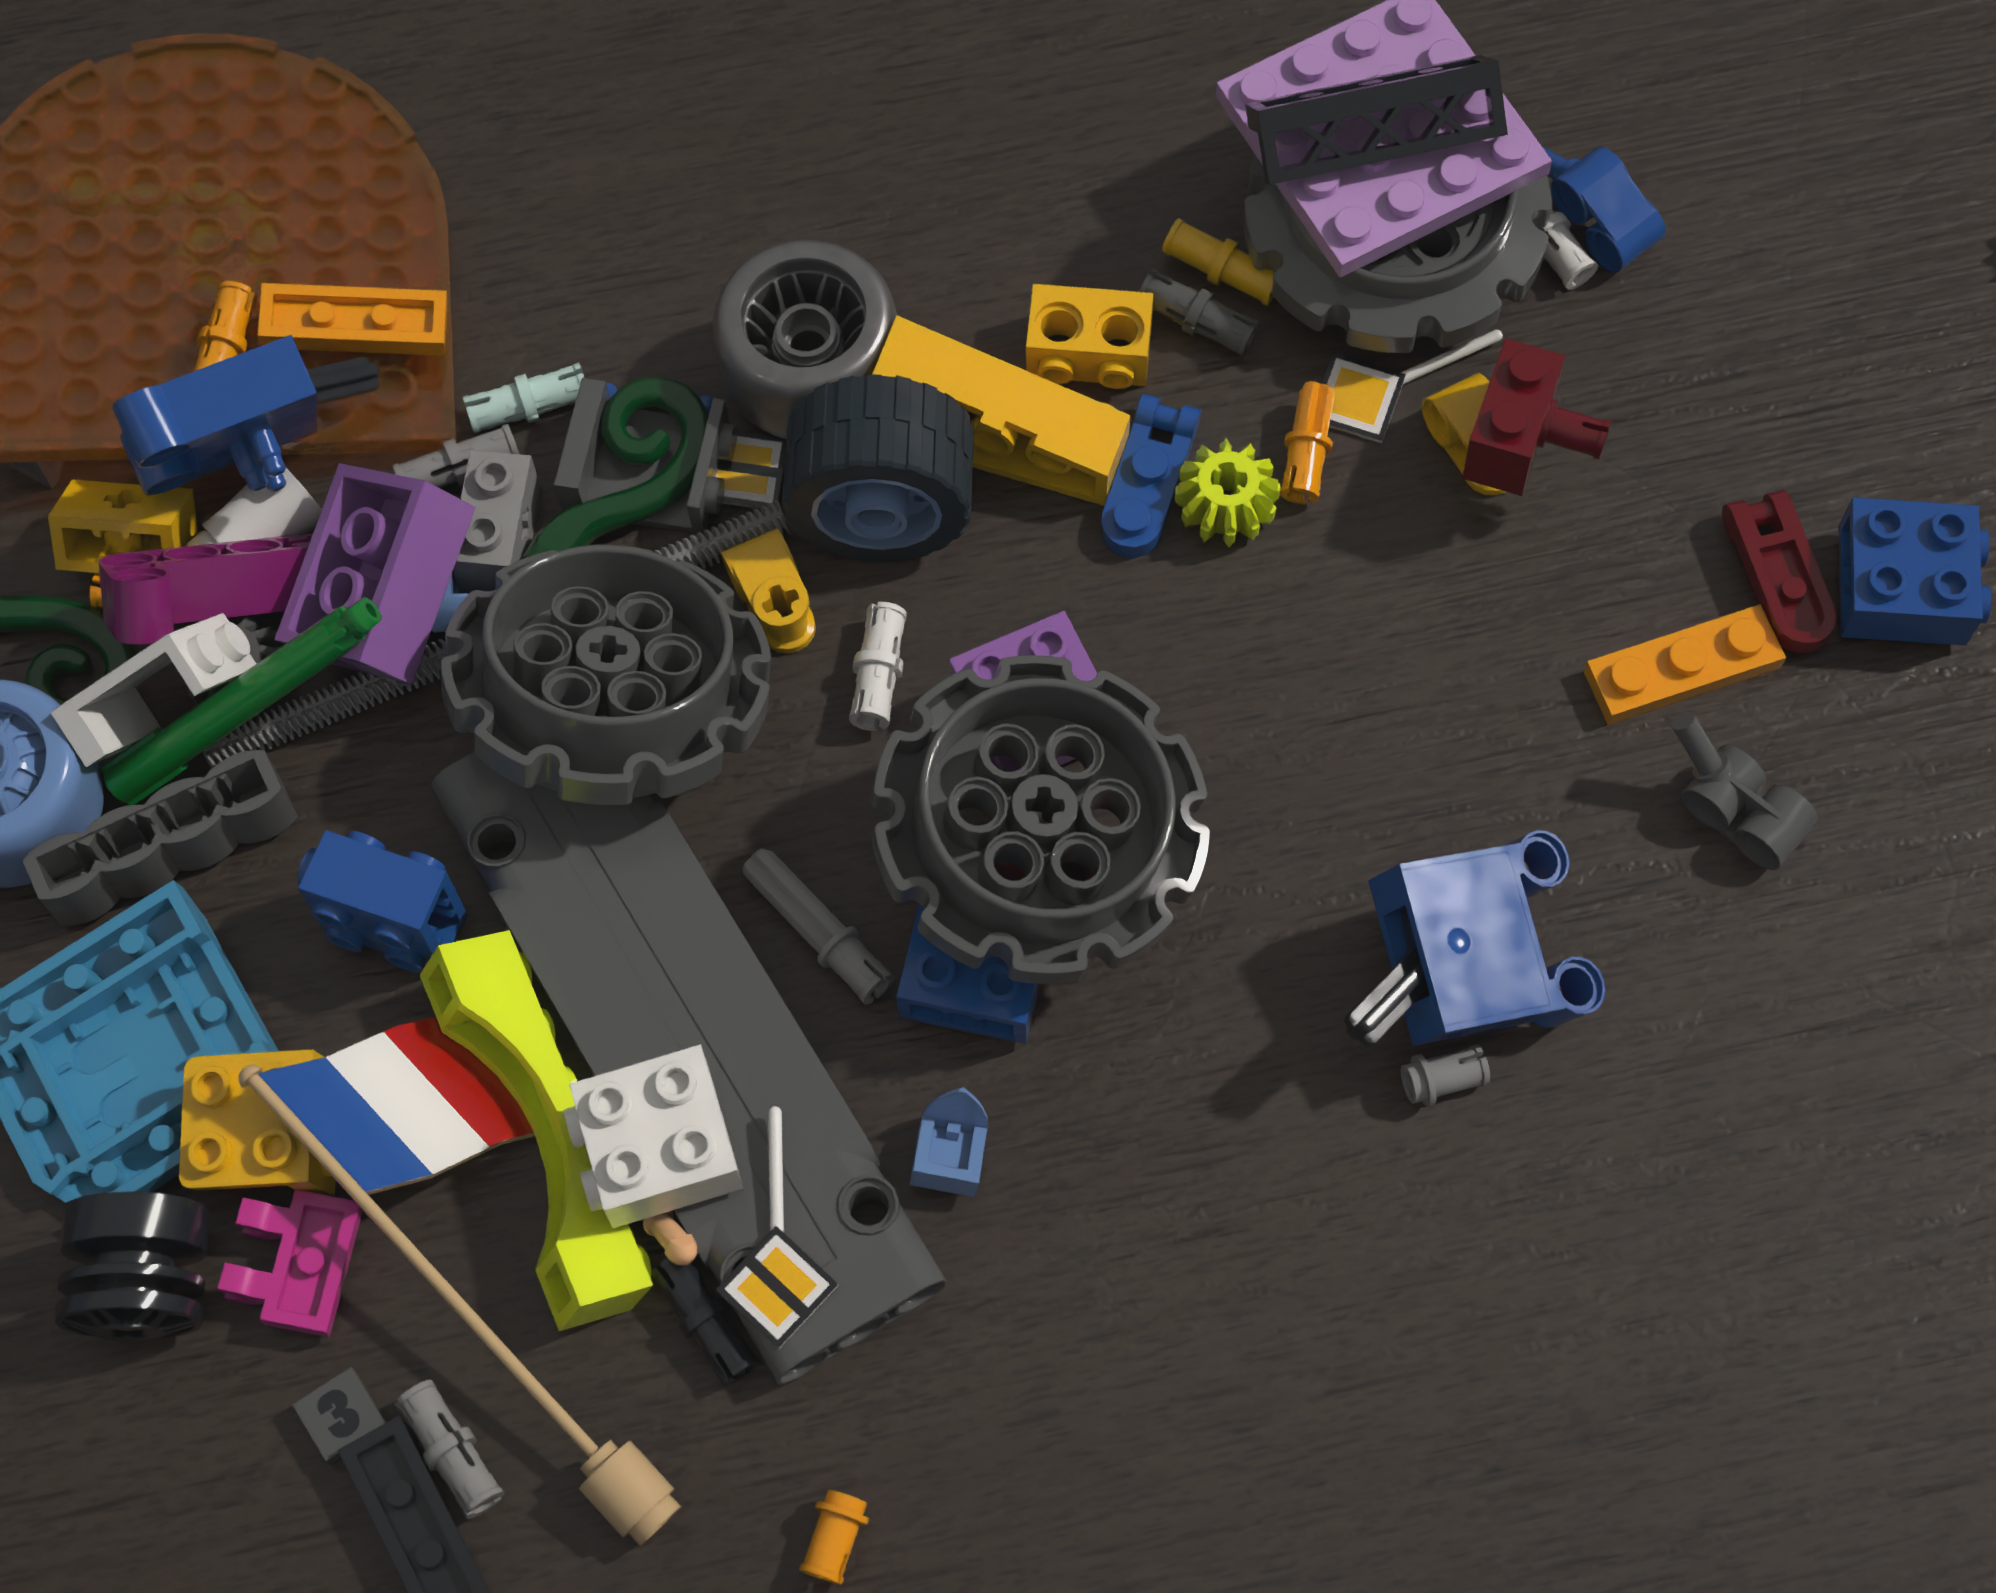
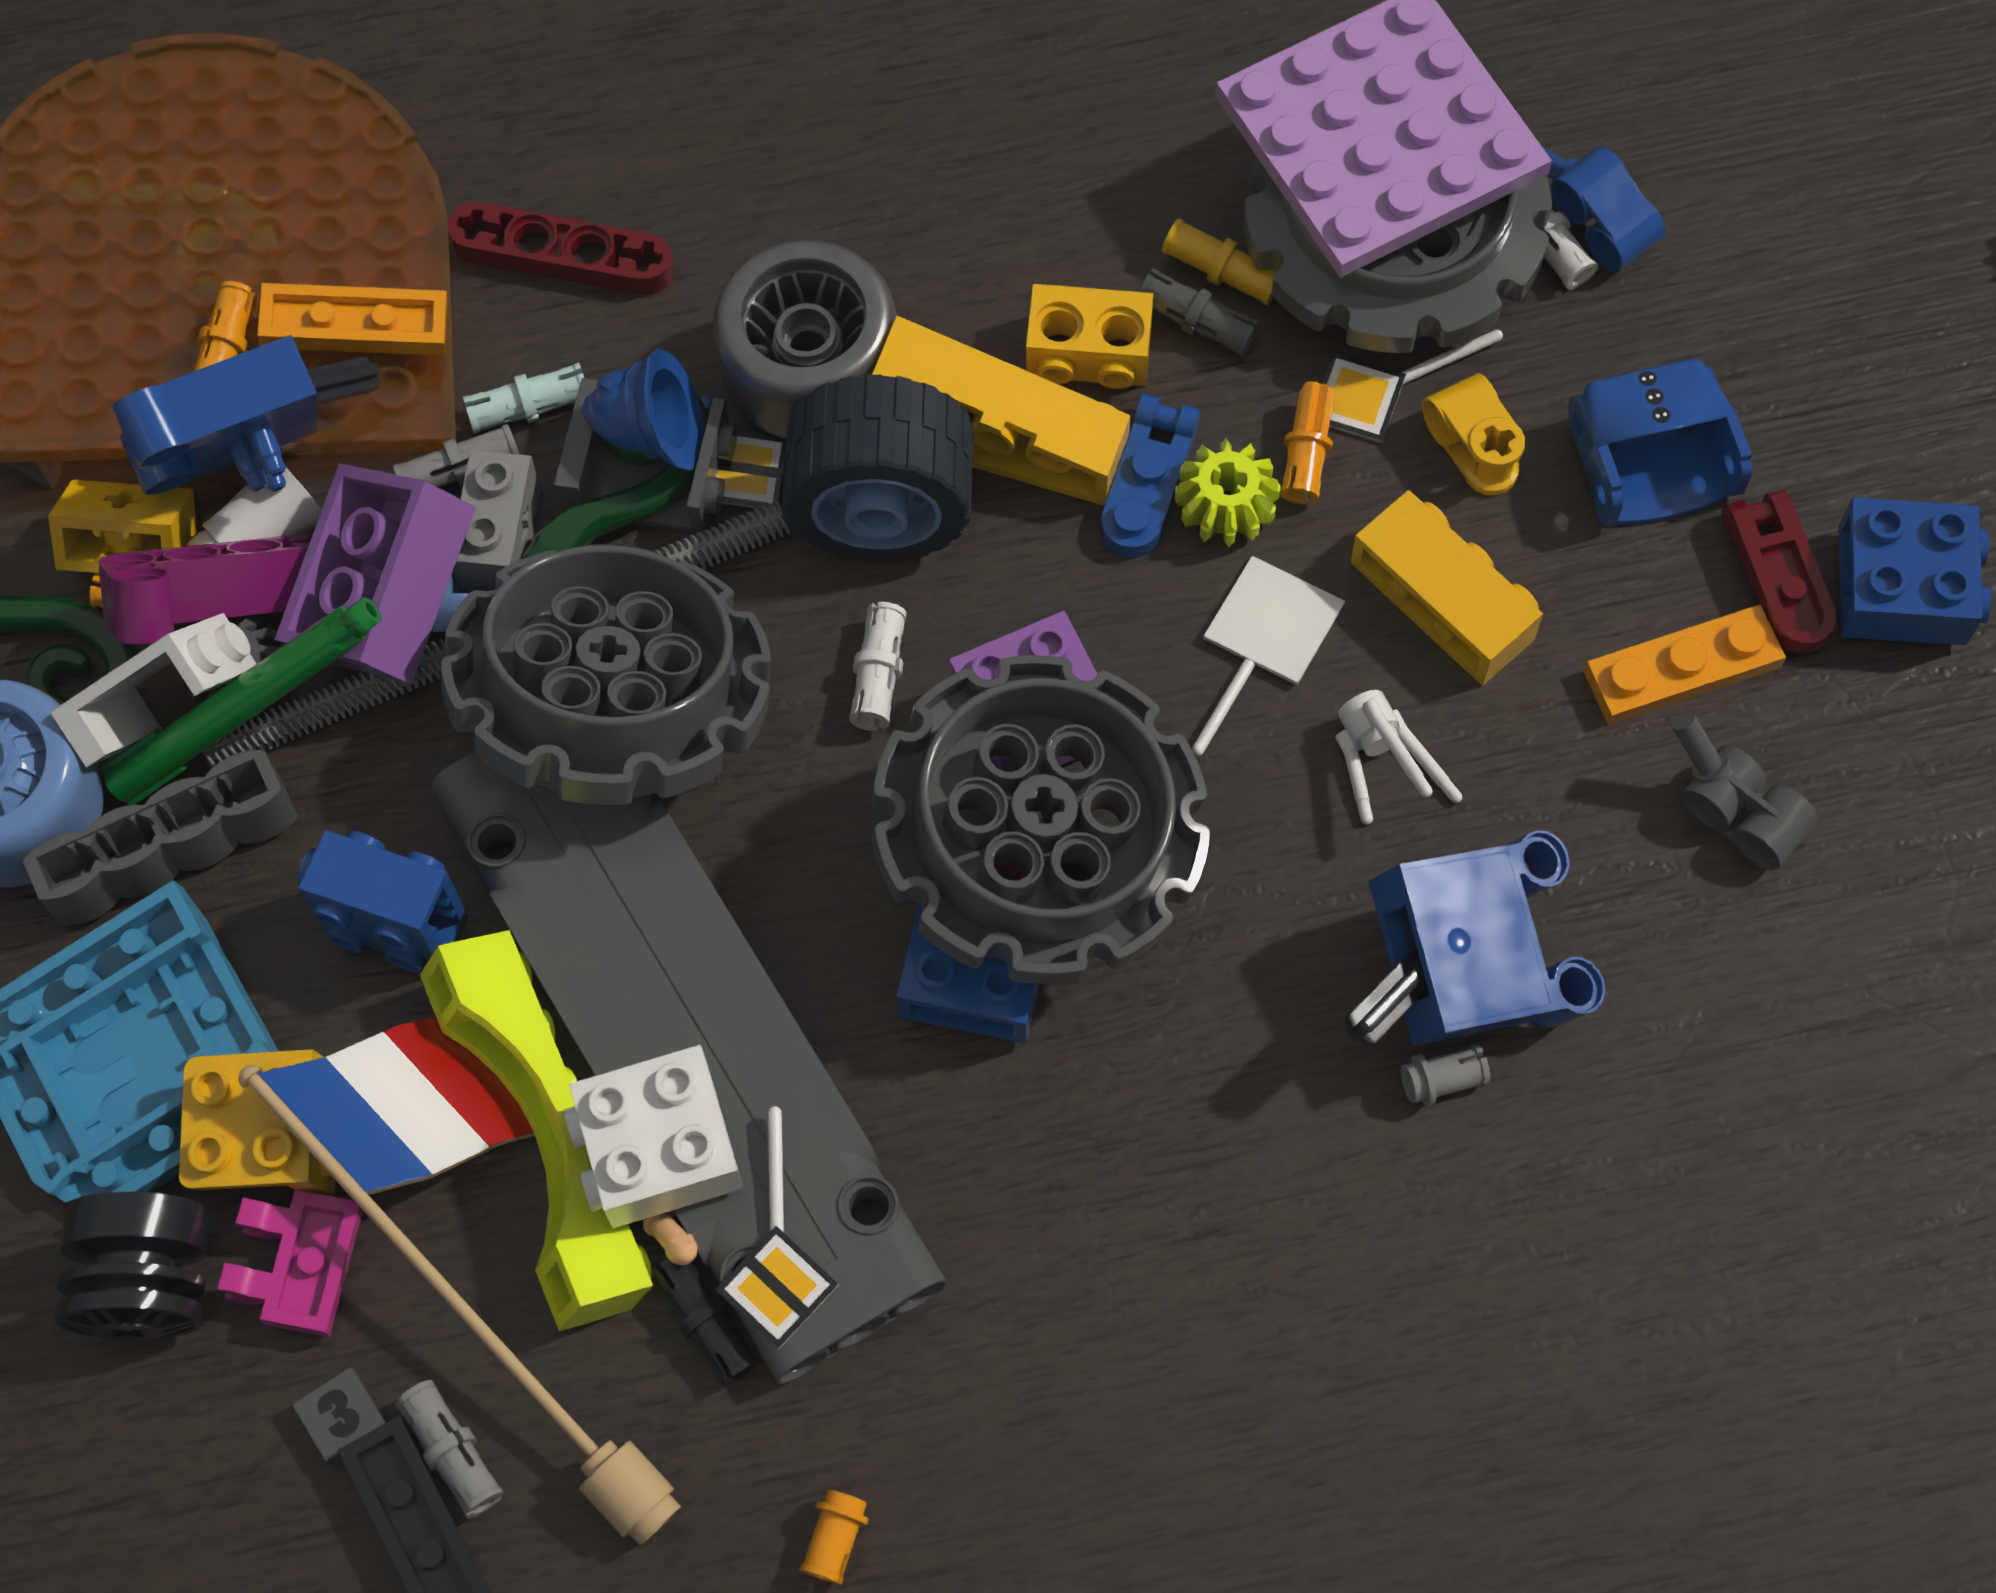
(564, 239): none -> dark red beam
(649, 411): none -> blue piece
(771, 586): yellow piece -> none
(835, 943): light grey axle -> none
(950, 1144): medium blue plate -> none
(1270, 624): none -> white piece
(1372, 95): black fence -> none
(1376, 729): none -> white plant
(1446, 586): none -> yellow brick
(1522, 416): dark red brick -> none
(1658, 443): none -> blue piece

